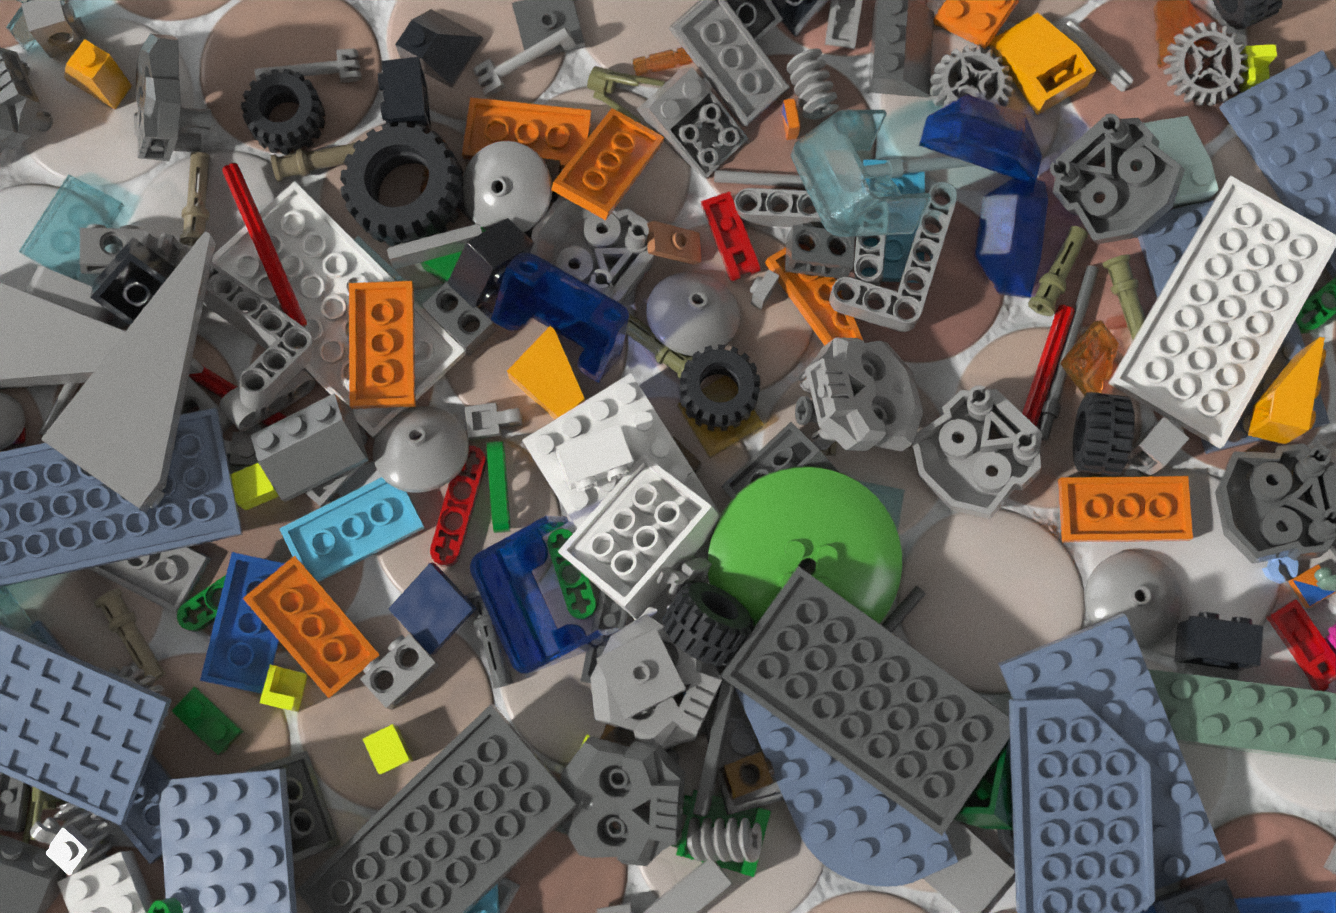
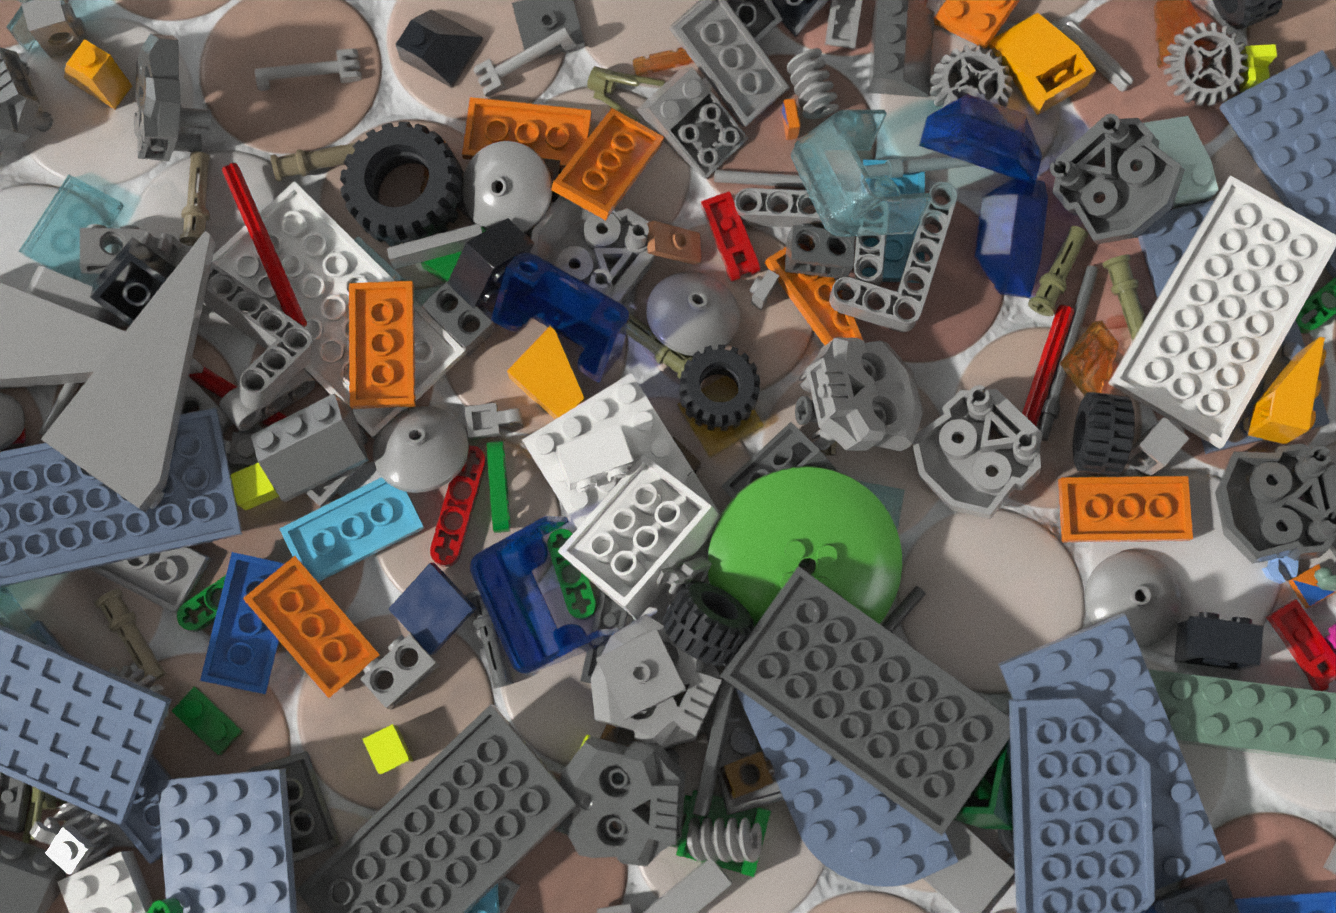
(271, 92): black tyre -> none
(283, 688): neon yellow panel -> none
(404, 92): black brick -> none

